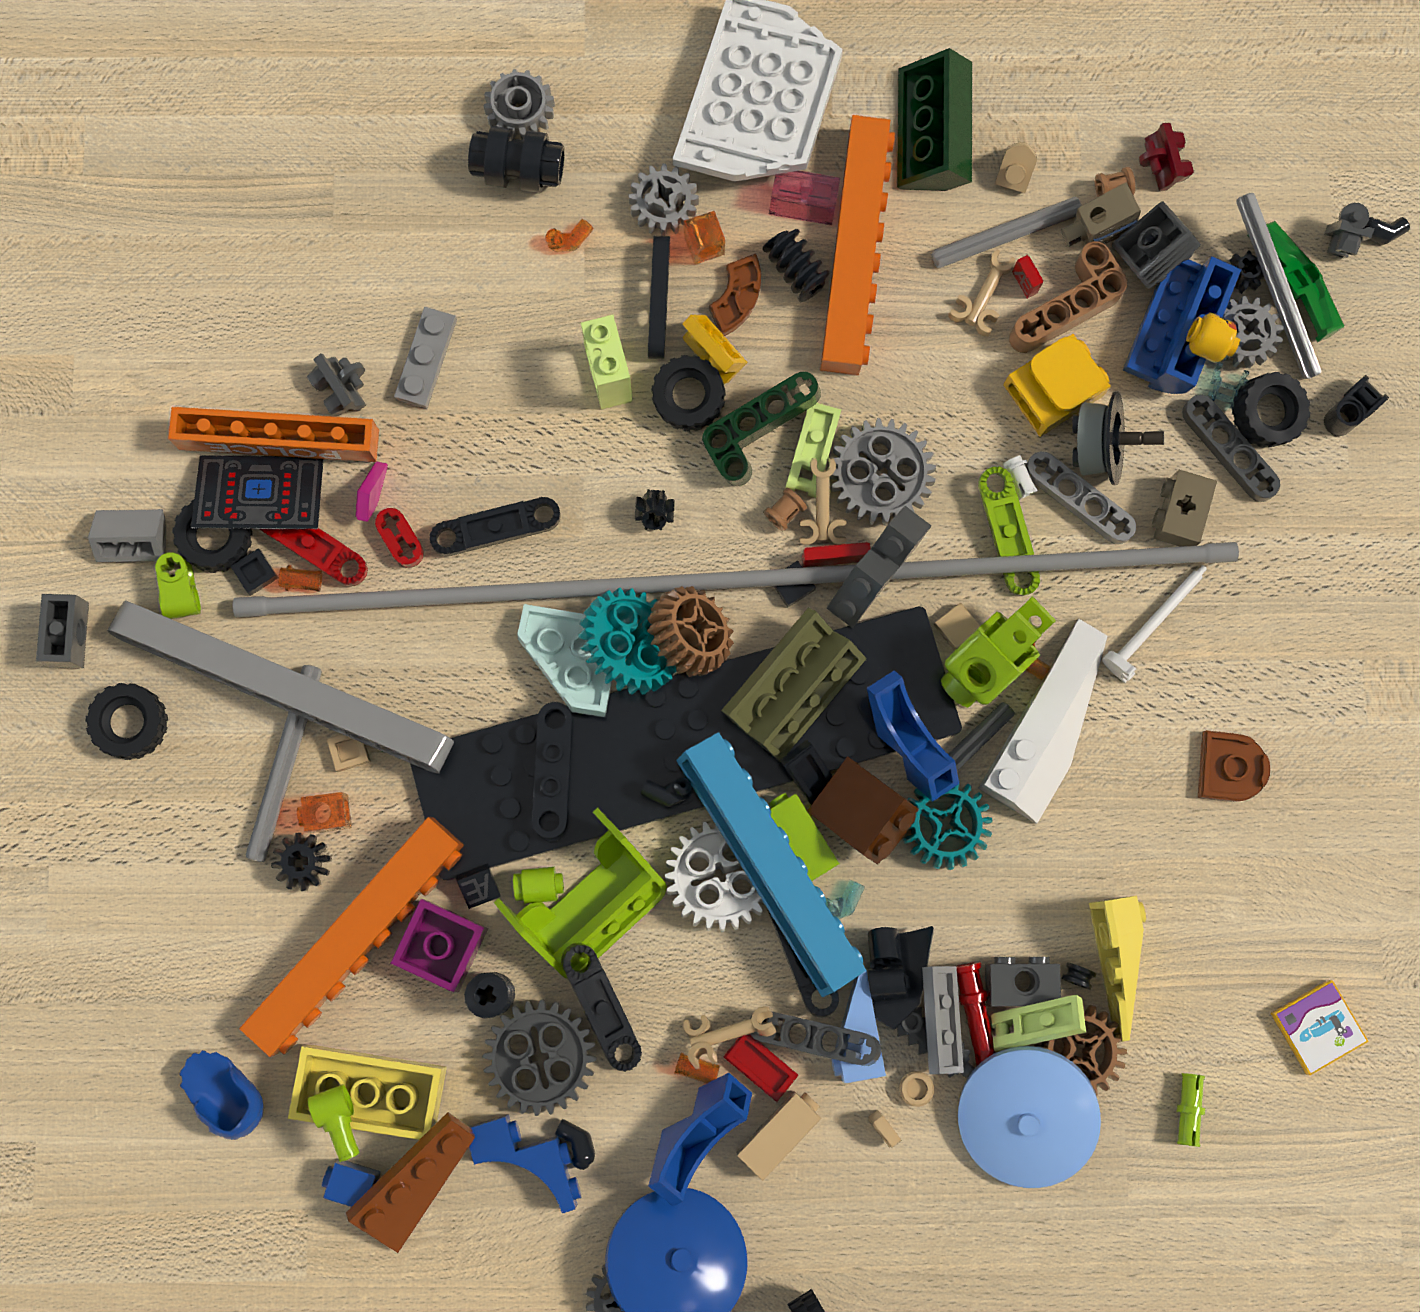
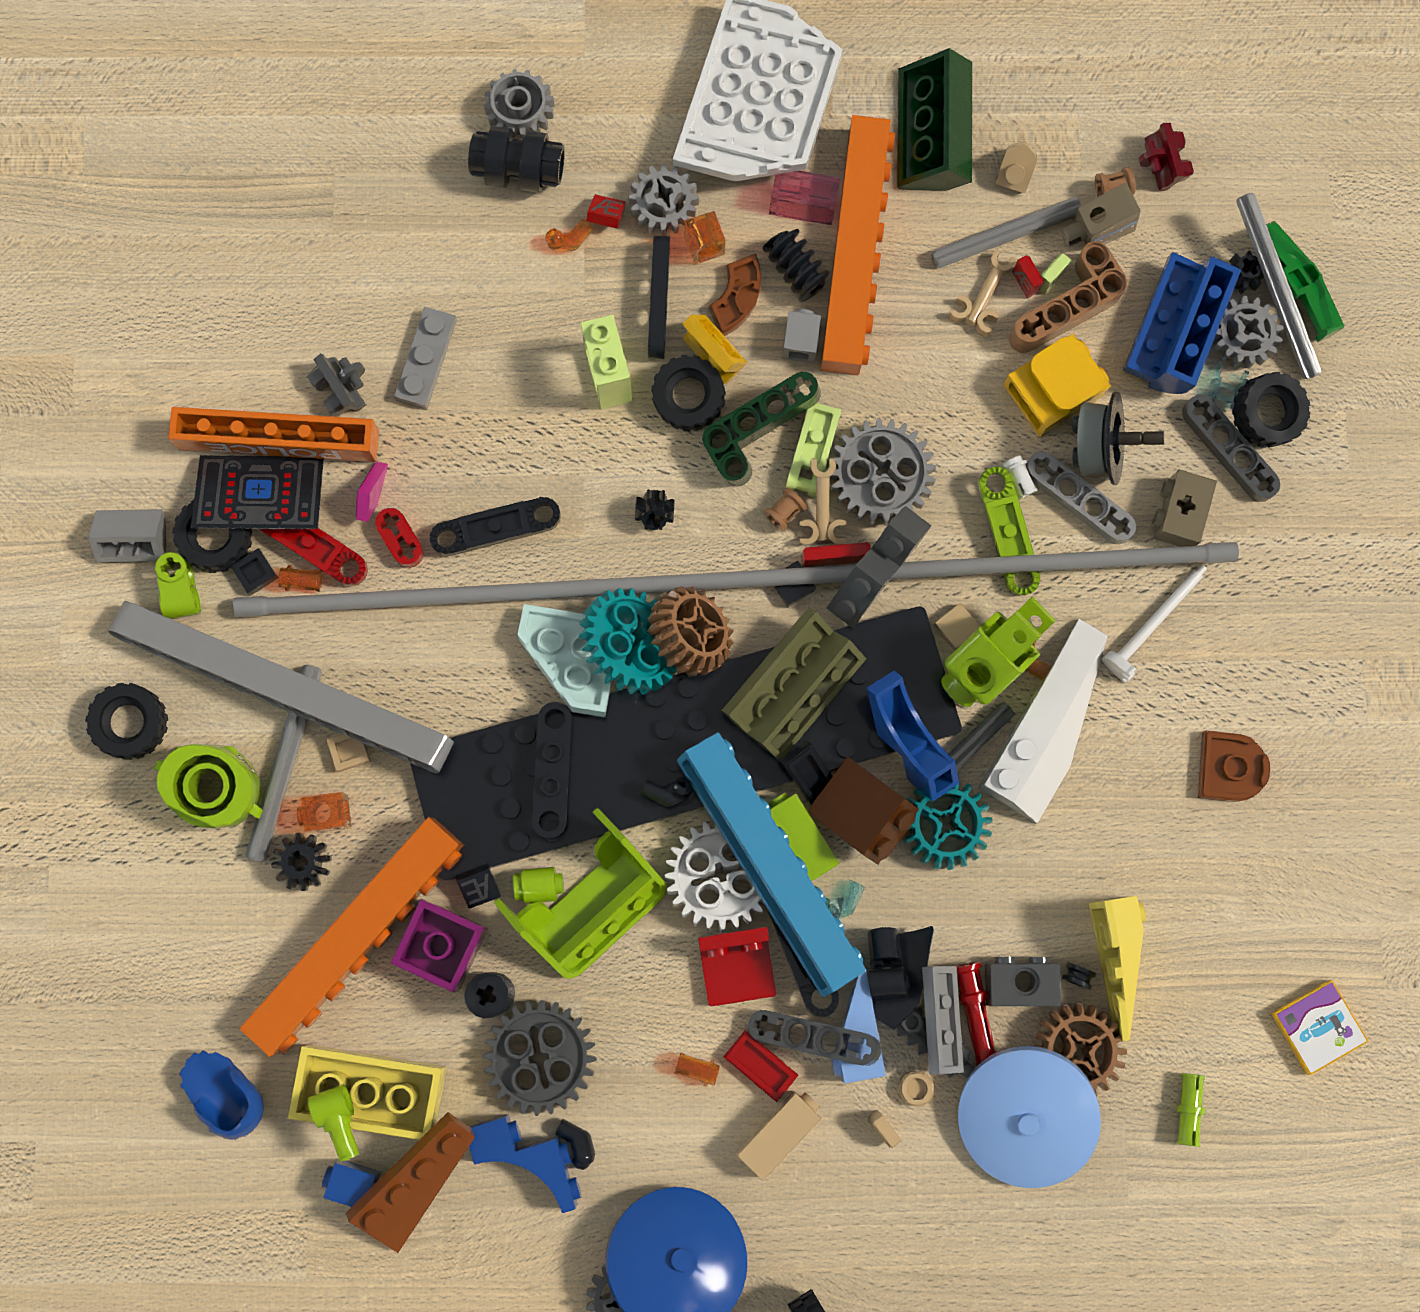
(62, 631): dark grey brick -> none
(180, 779): none -> lime piece
(601, 1007): black plate -> none
(606, 211): none -> red tile
(685, 1144): blue arch -> none
(704, 1037): tan bar -> none
(737, 966): none -> red bracket
(801, 336): none -> light grey brick
(1038, 1022): yellowish green plate -> none
(1054, 272): none -> yellowish green tile
(1156, 245): dark grey brick -> none
(1213, 337): yellow head -> none
(1349, 231): dark grey hips -> none
(1357, 405): black piece -> none
(1385, 232): black arm -> none

